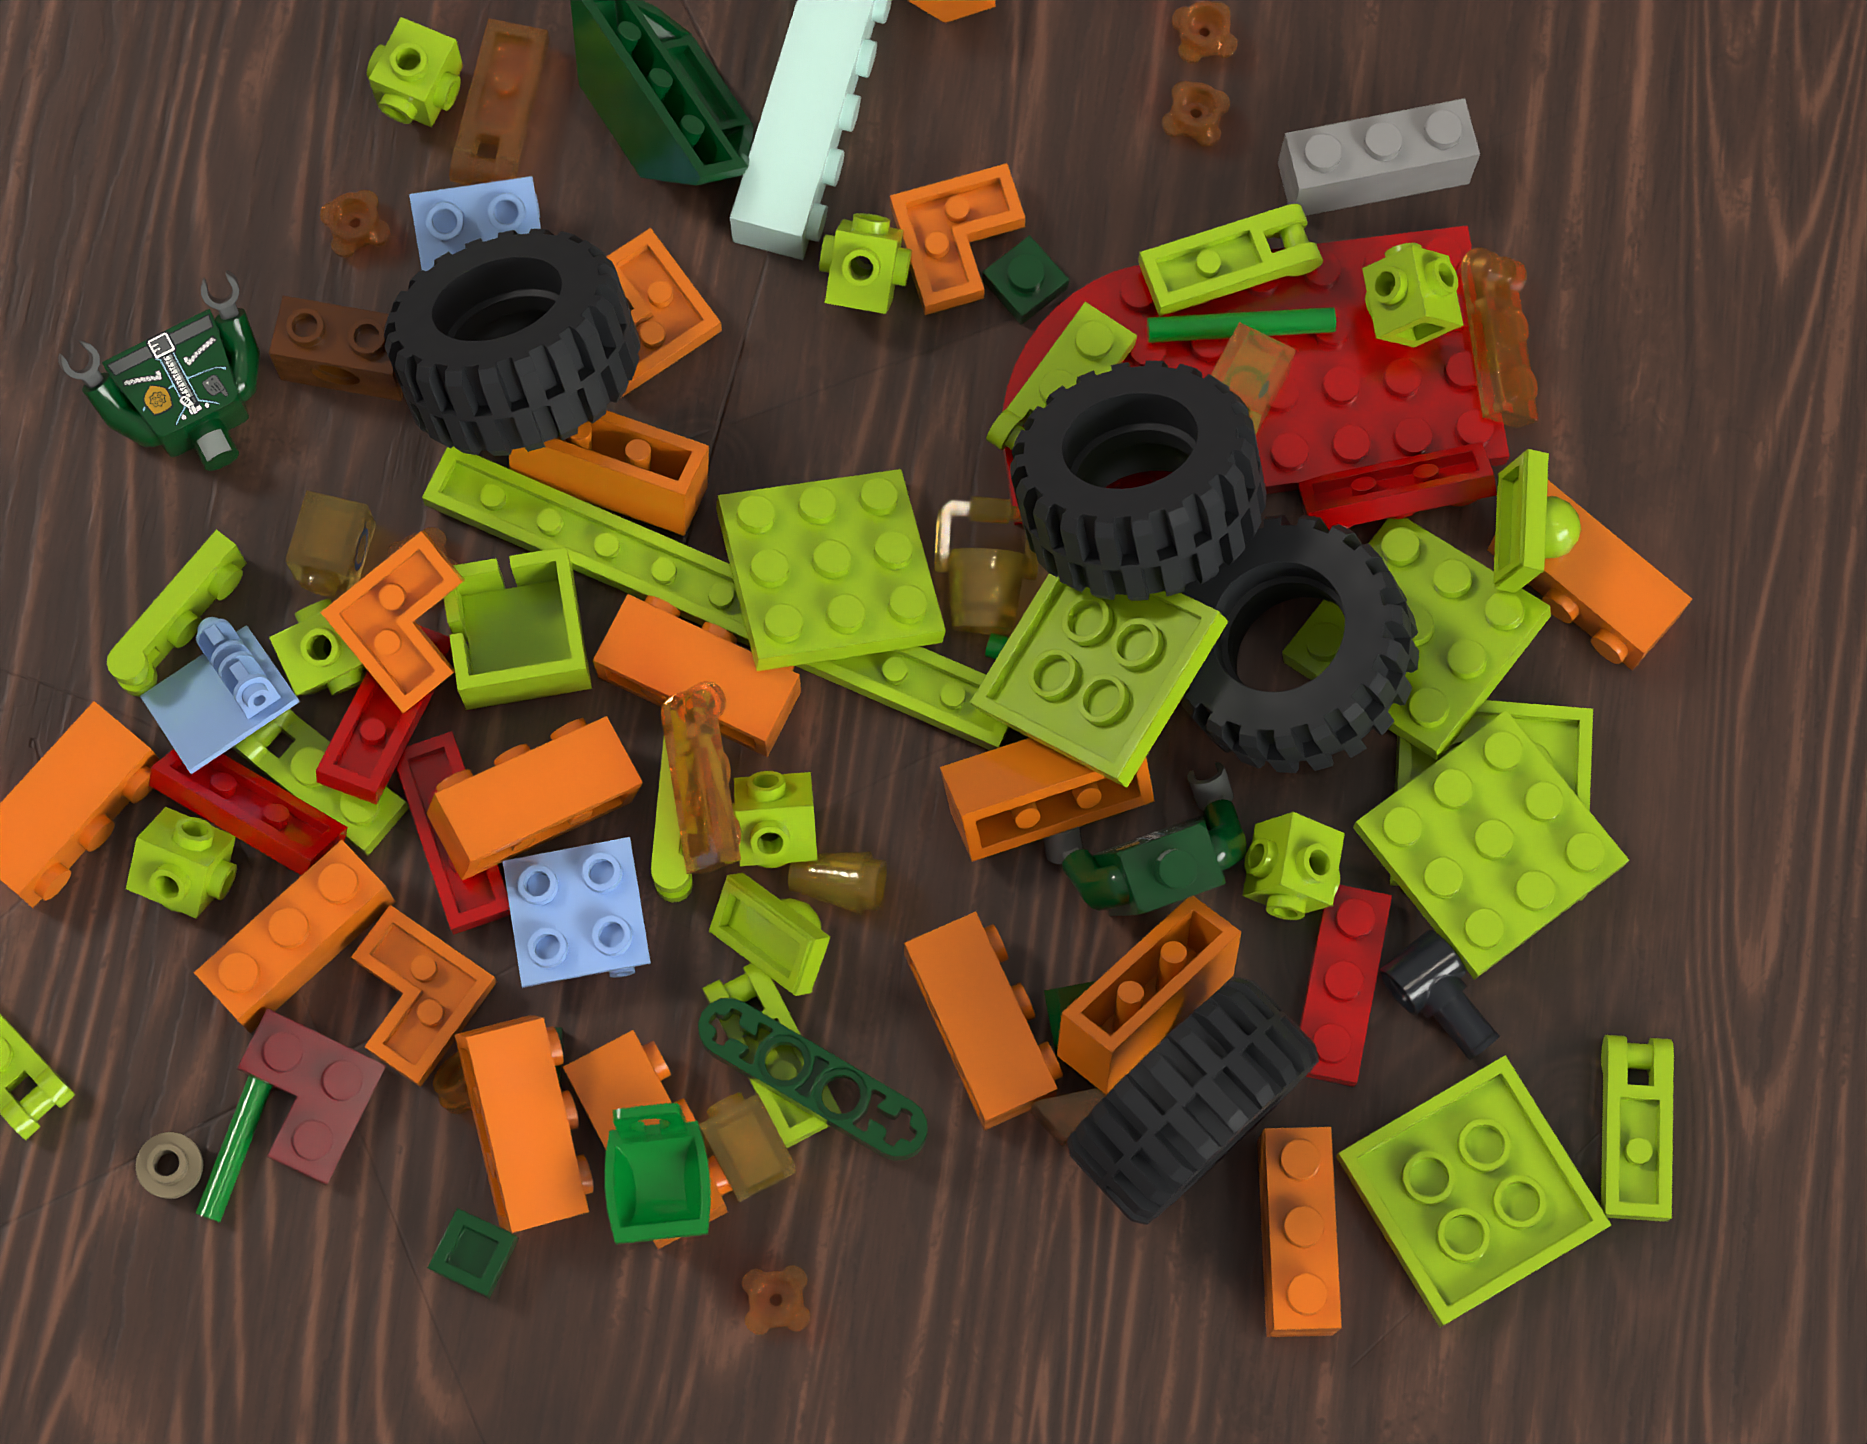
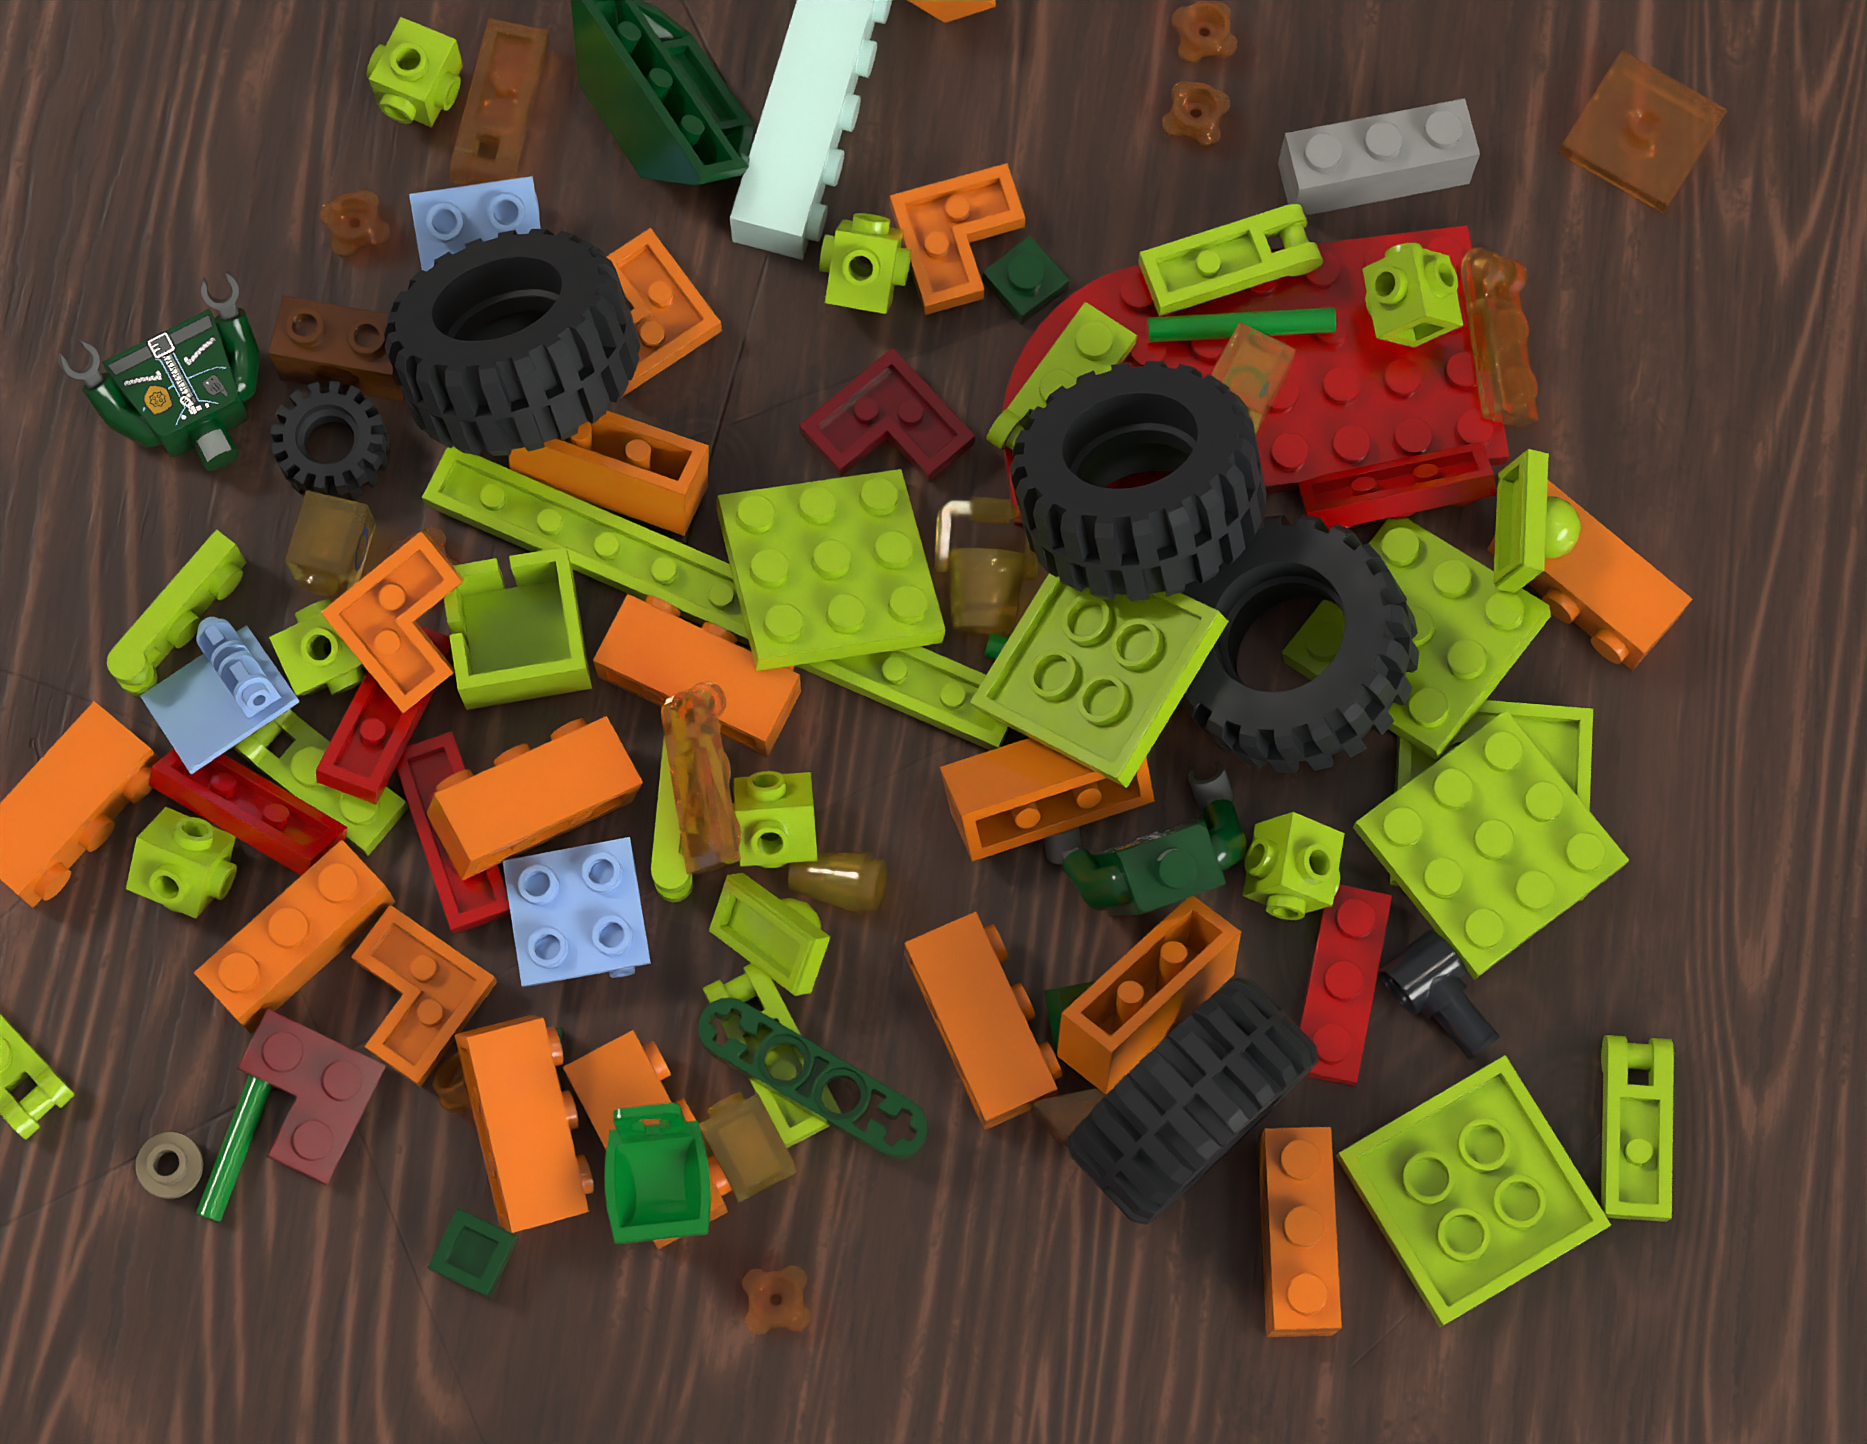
(323, 407): none -> black tyre
(891, 405): none -> dark red plate
(1642, 131): none -> clear orange plate

